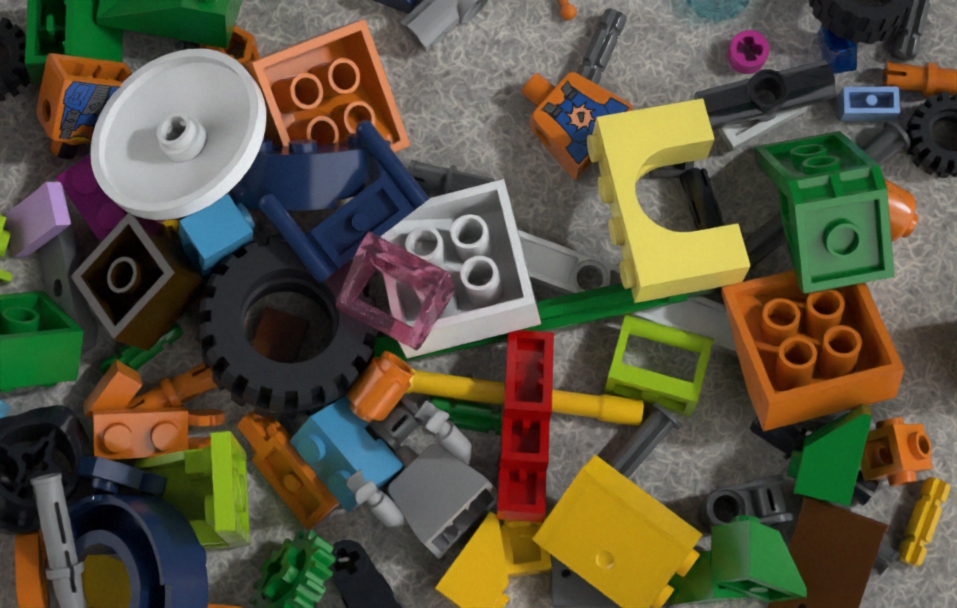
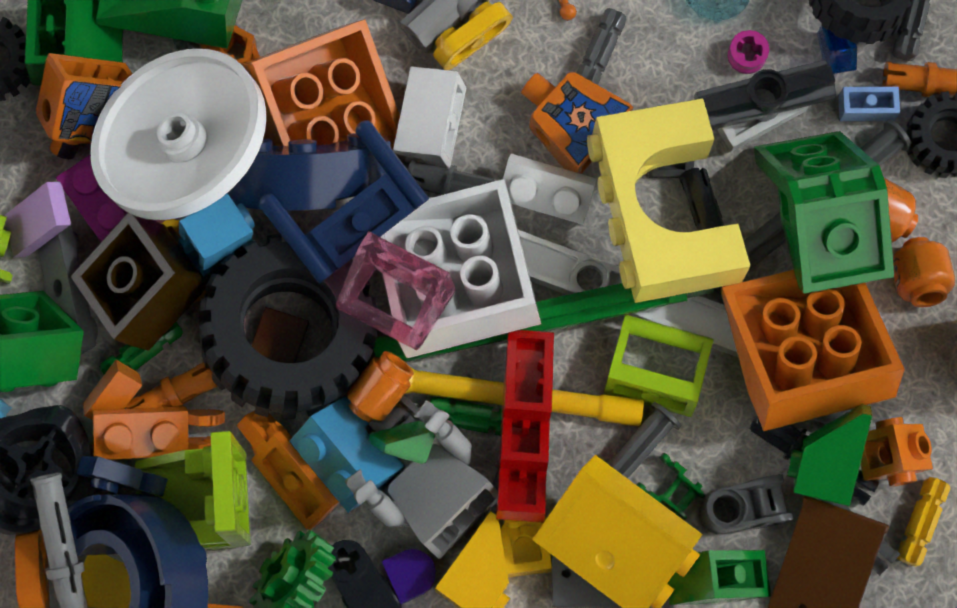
(406, 441): none -> green slope
(410, 574): none -> dark purple tile
(430, 116): none -> white hinge
(484, 25): none -> yellow plate
(548, 188): none -> white plate
(693, 489): none -> green piece
(754, 561): green slope -> none
(923, 272): none -> orange head

